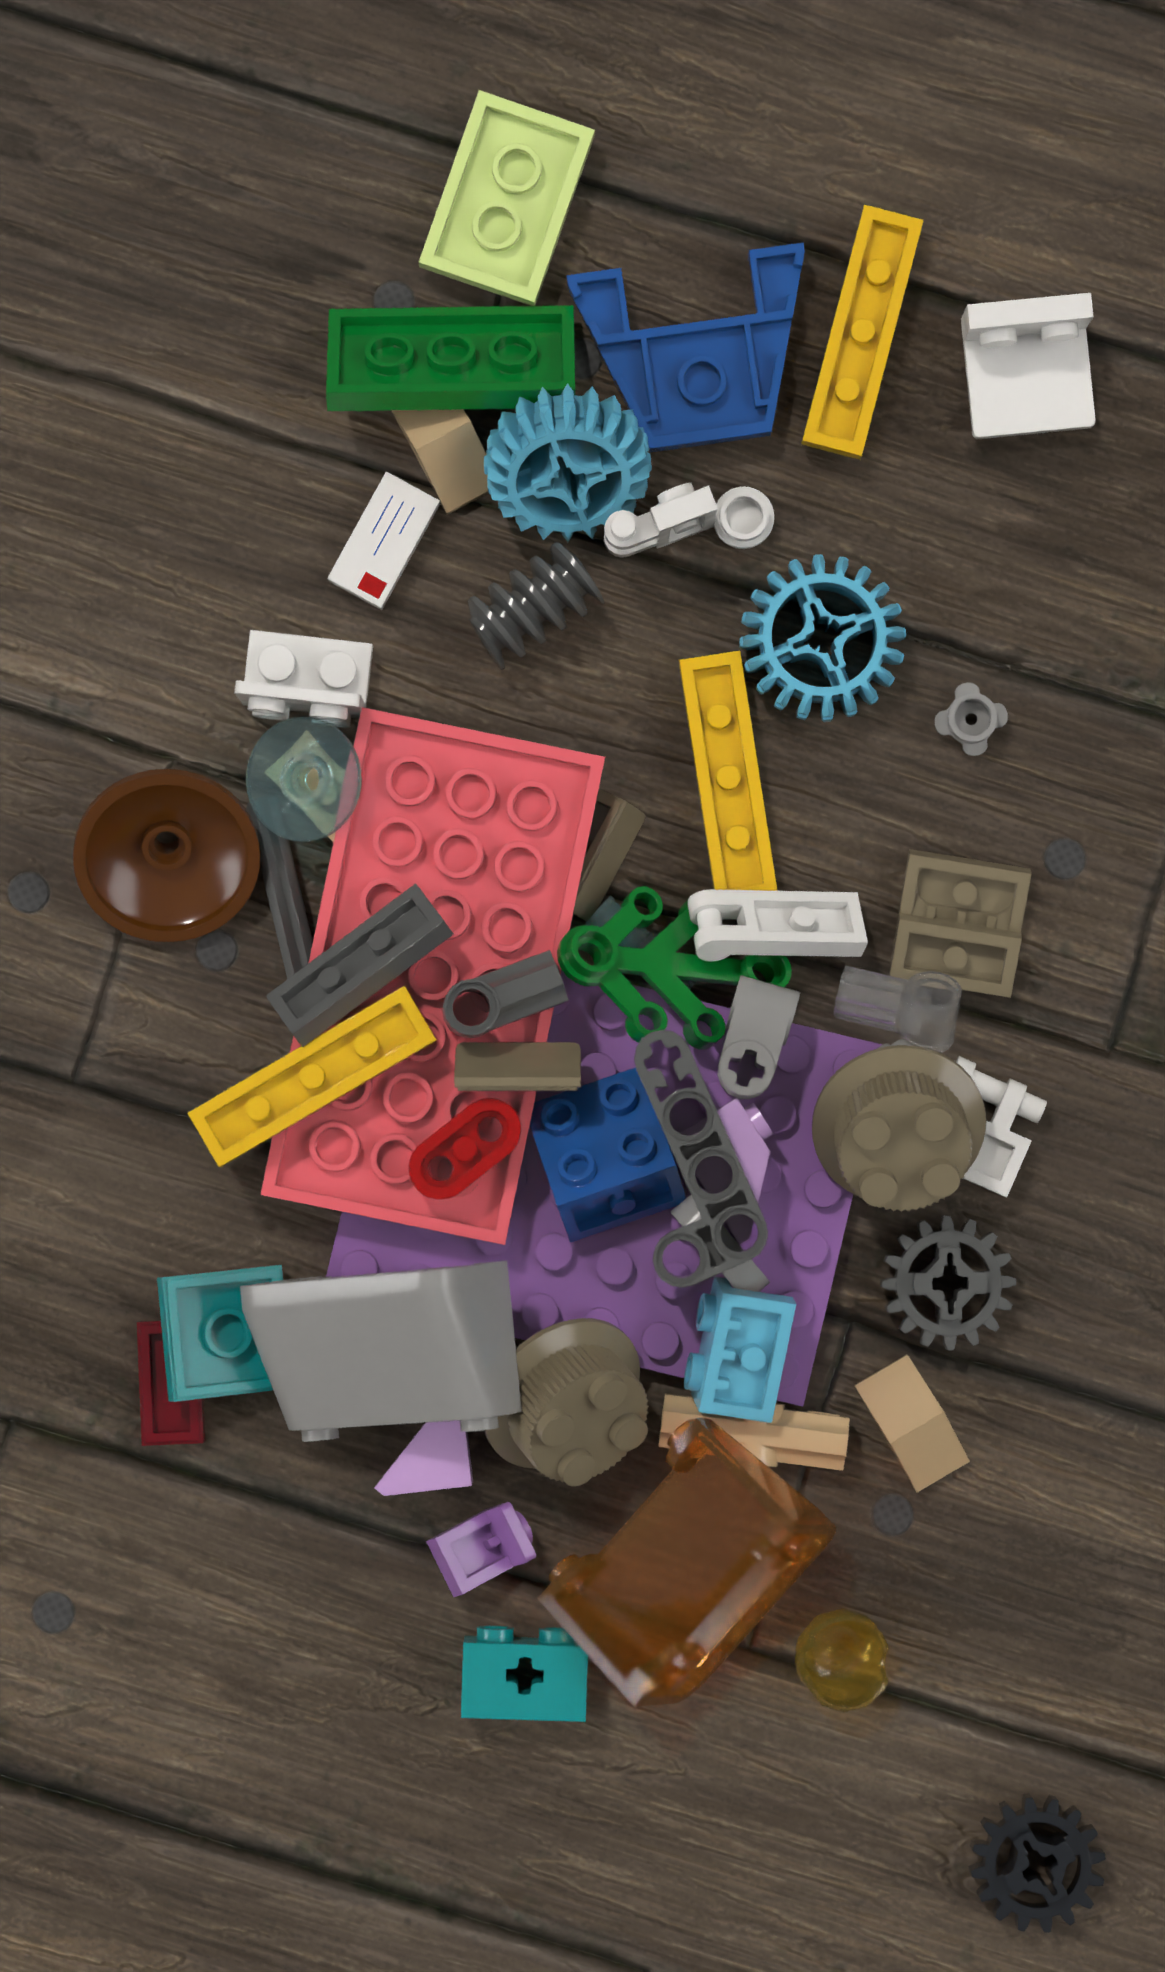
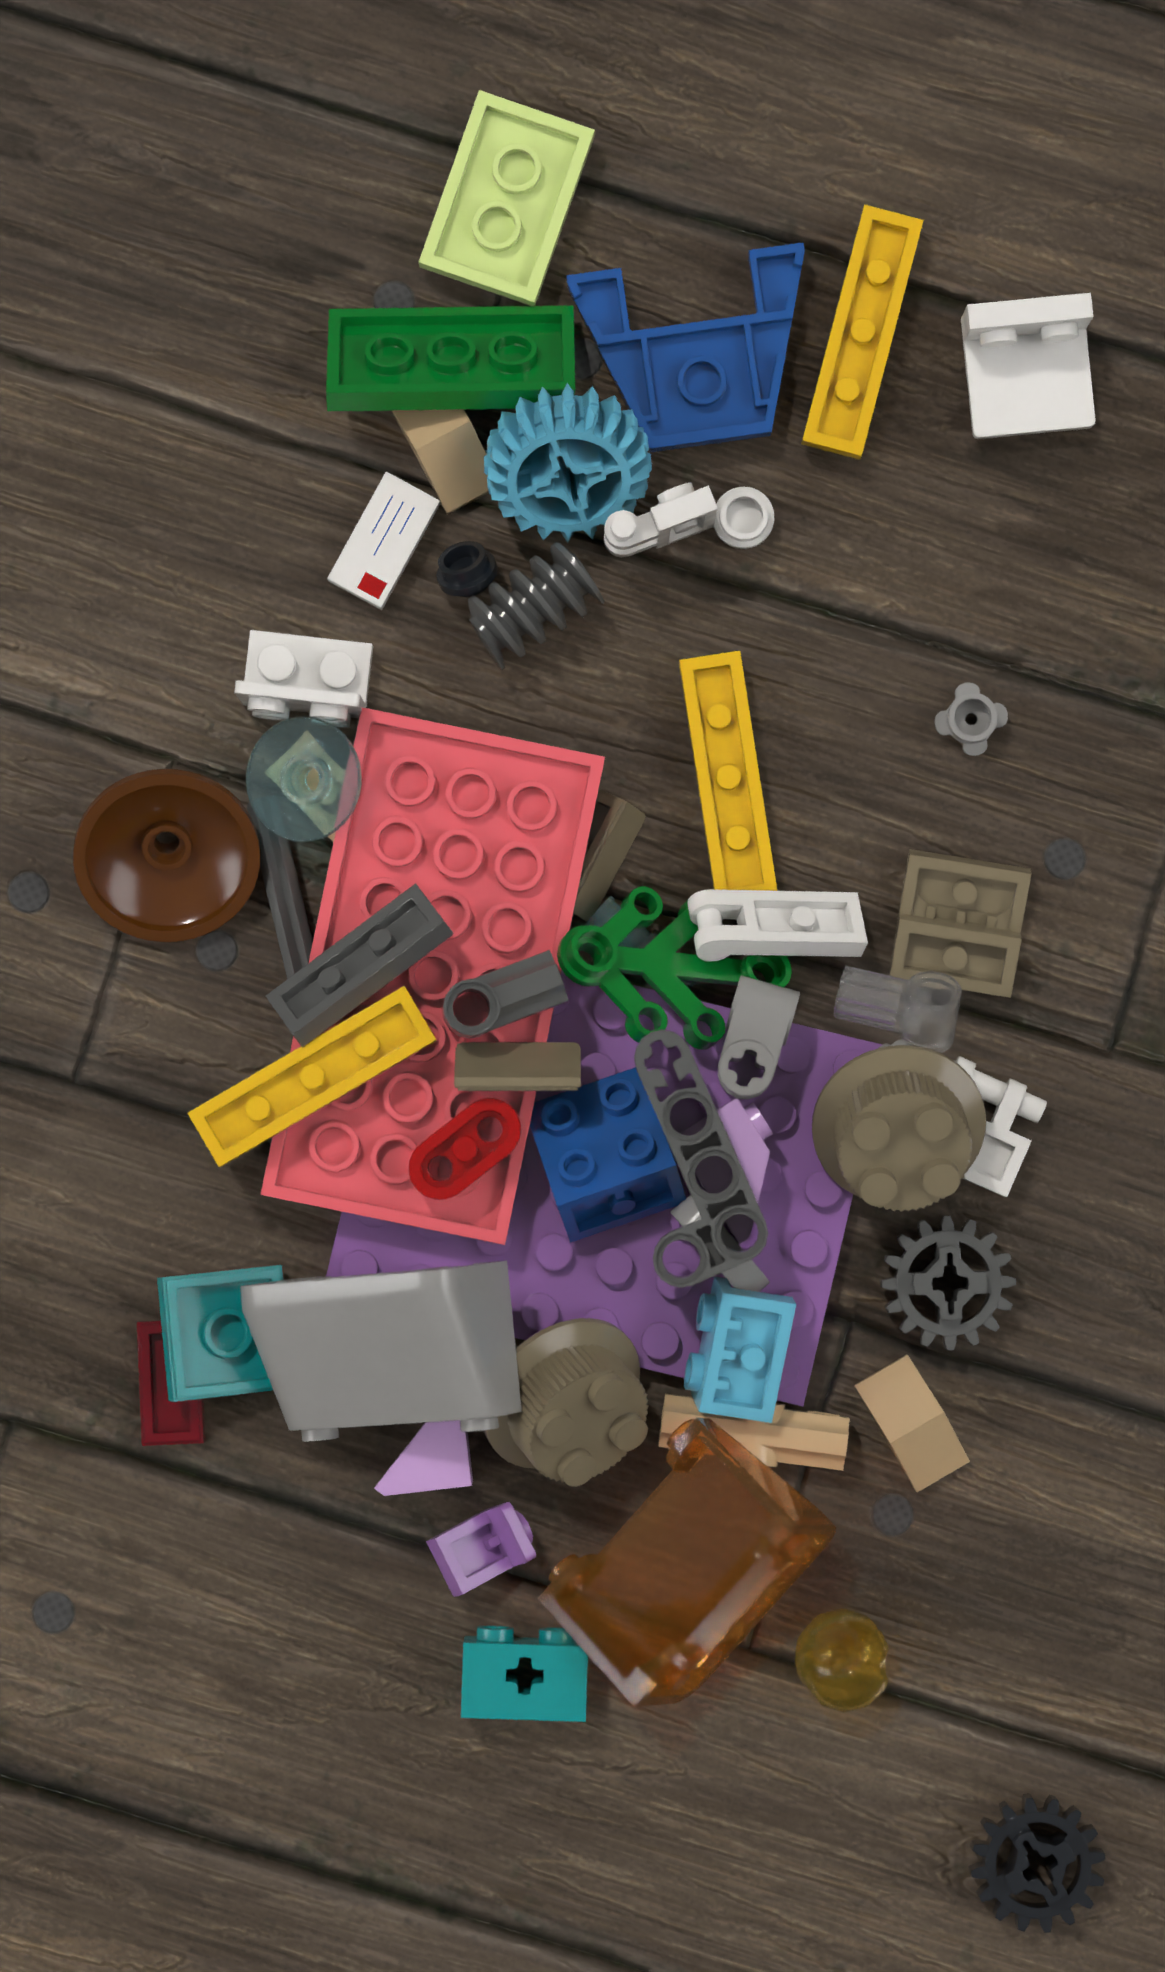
(466, 569): none -> black plate
(871, 619): medium azure gear -> none

